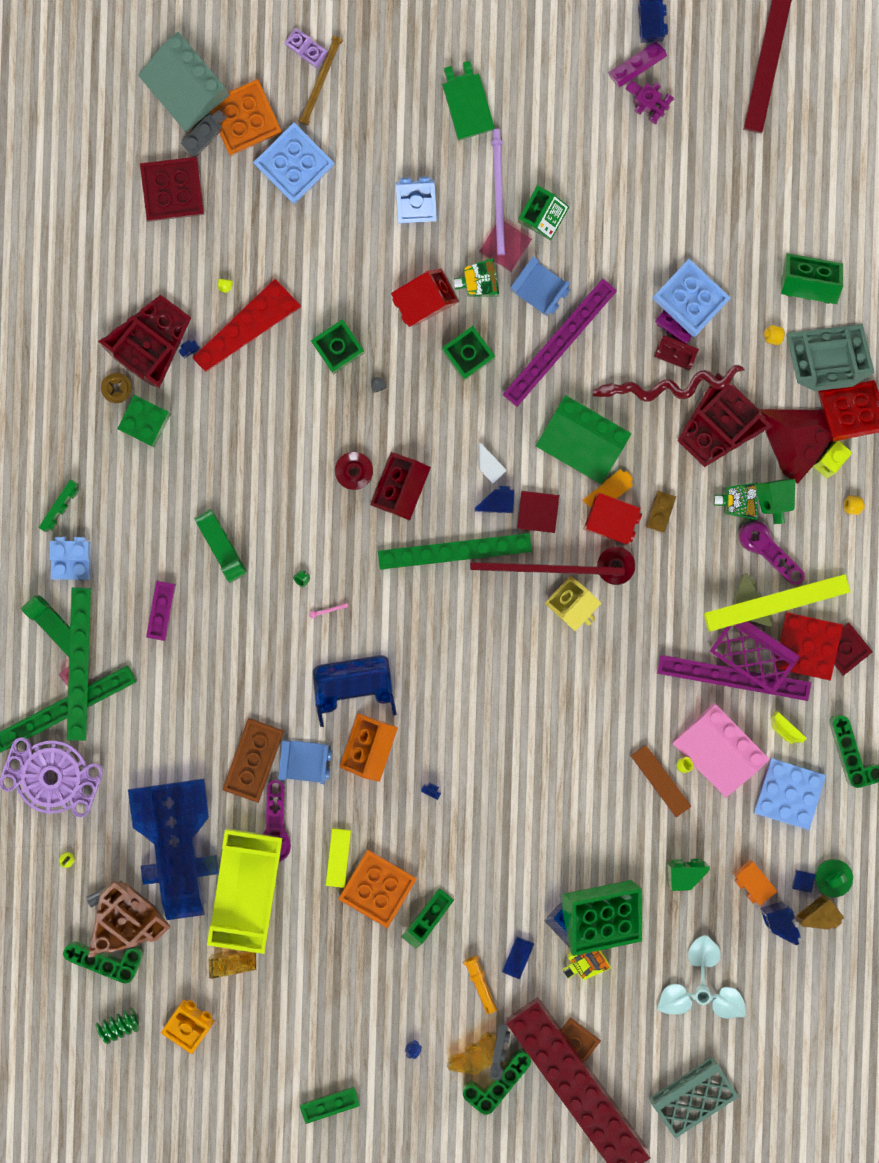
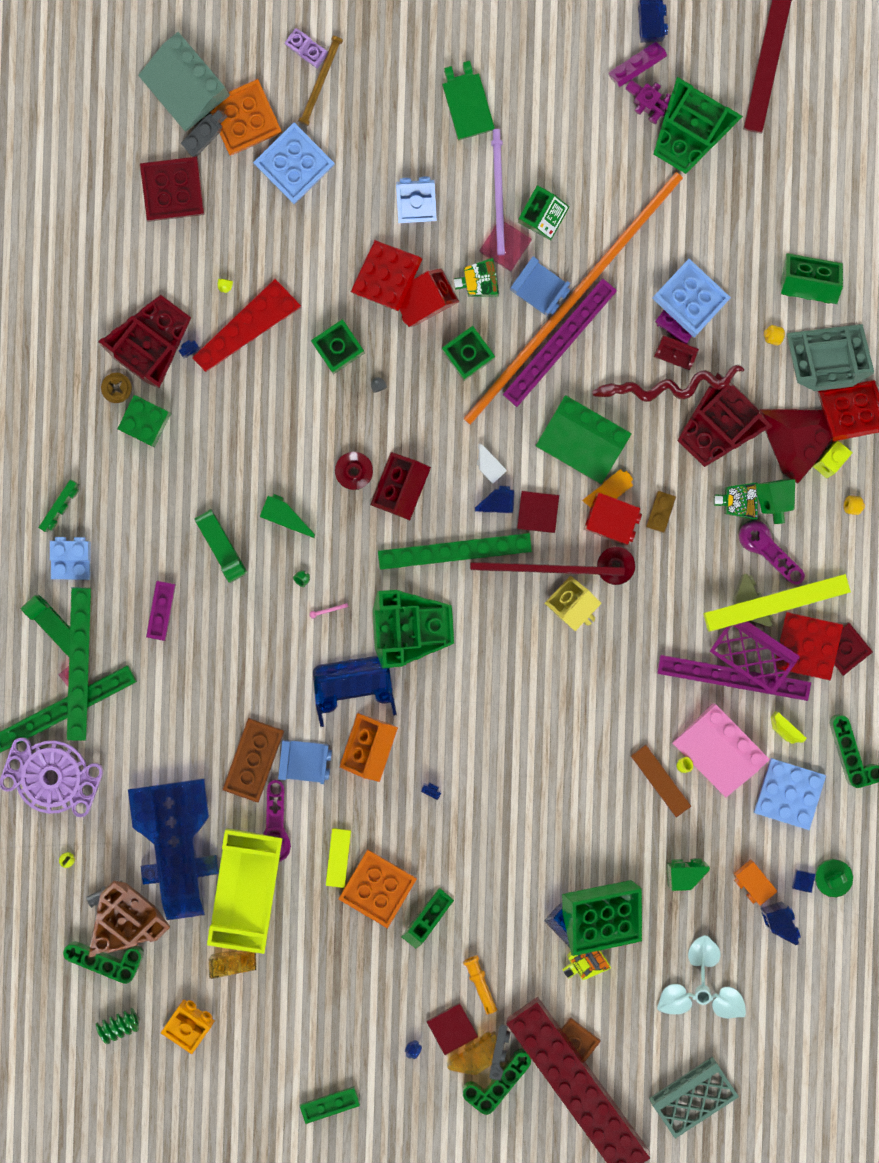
(282, 514): none -> green slope
(386, 275): none -> red plate
(409, 627): none -> green wedge
(452, 1028): none -> dark red tile
(518, 957): clear blue plate -> none
(573, 298): none -> orange piece
(691, 126): none -> green wedge
(820, 914): pearl gold slope -> none

